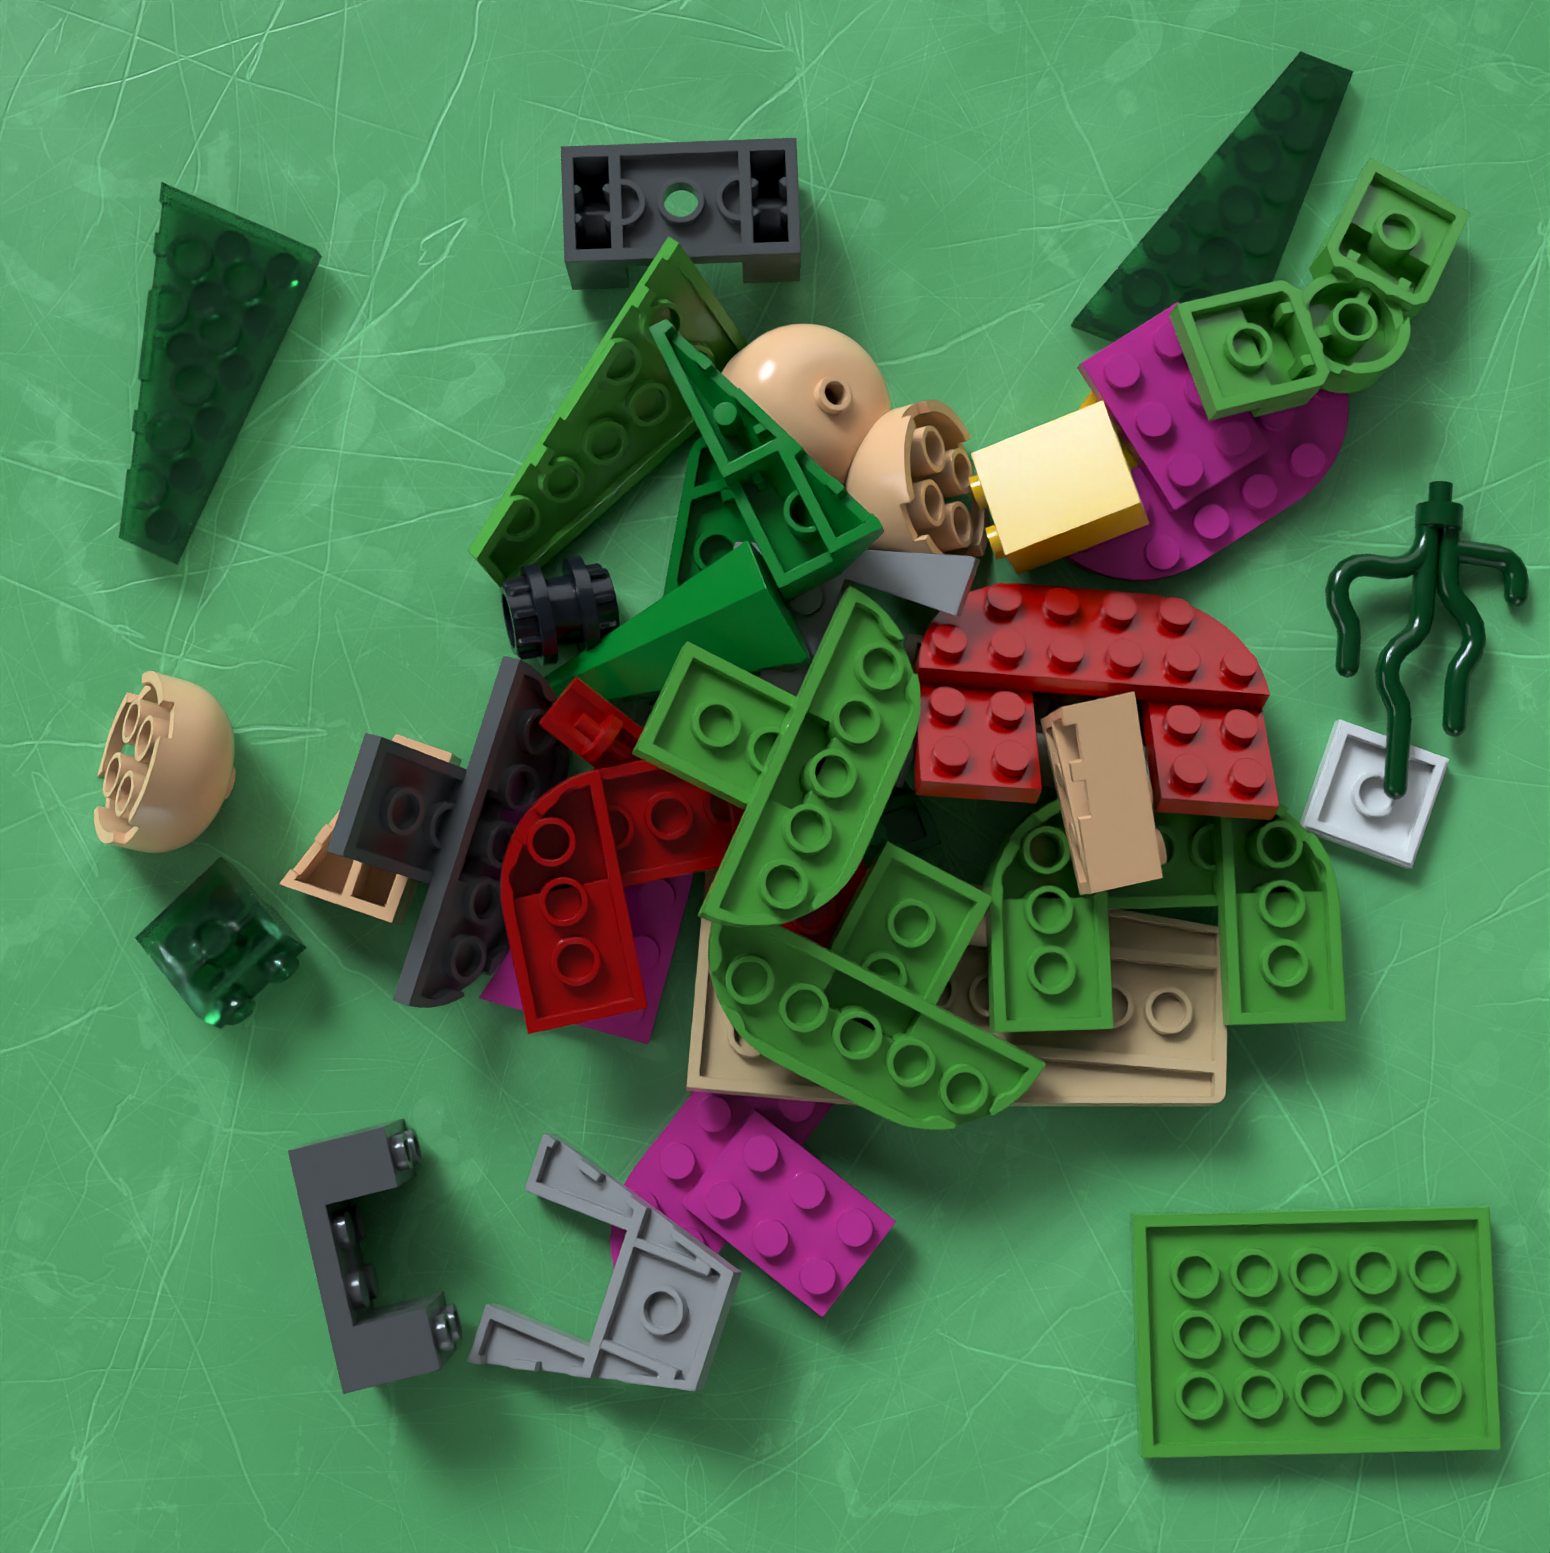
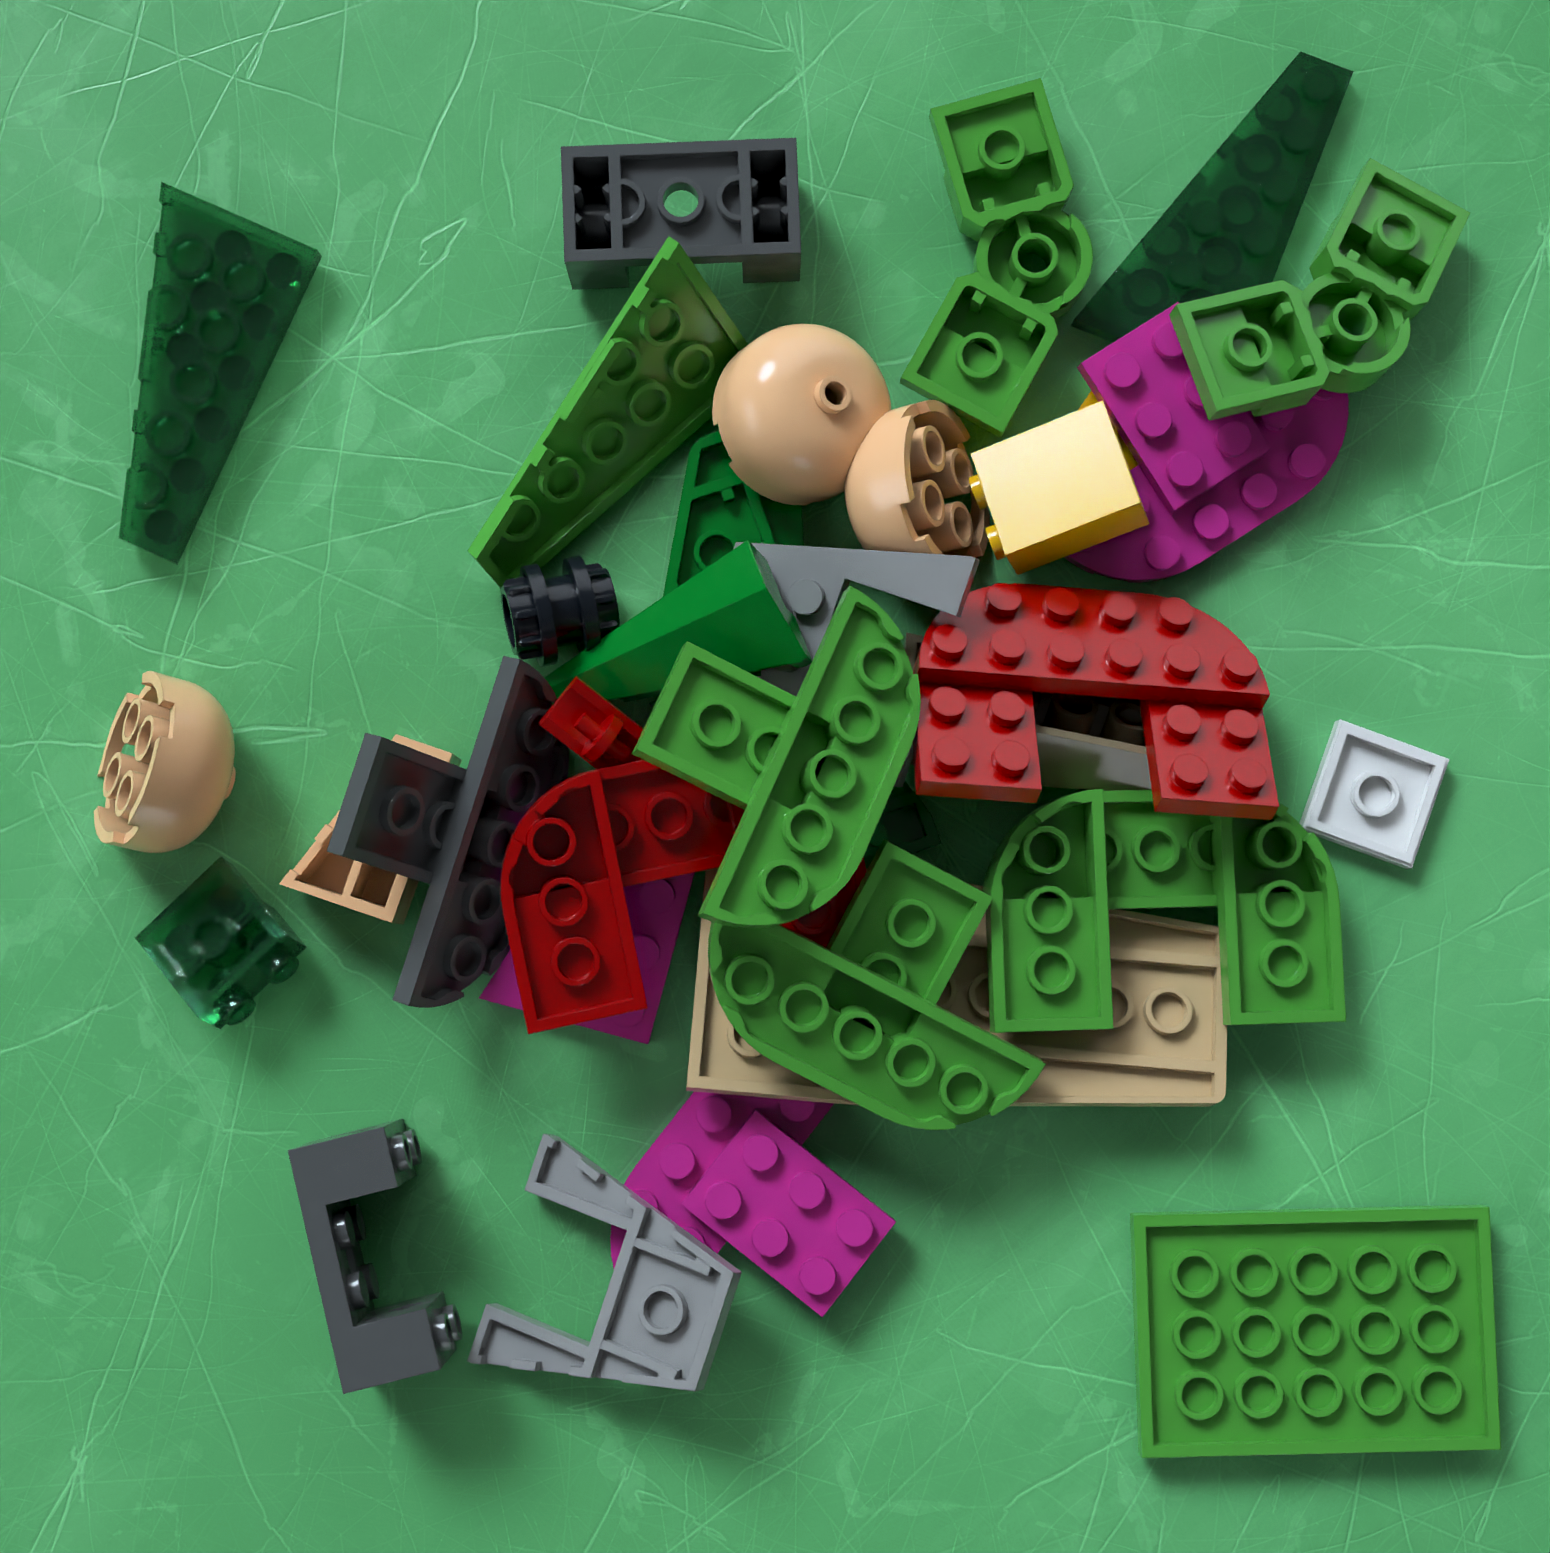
(791, 505): green wedge -> none
(1010, 196): none -> bright green plate
(1104, 793): light nougat wedge -> none
(1434, 567): dark green plant -> none

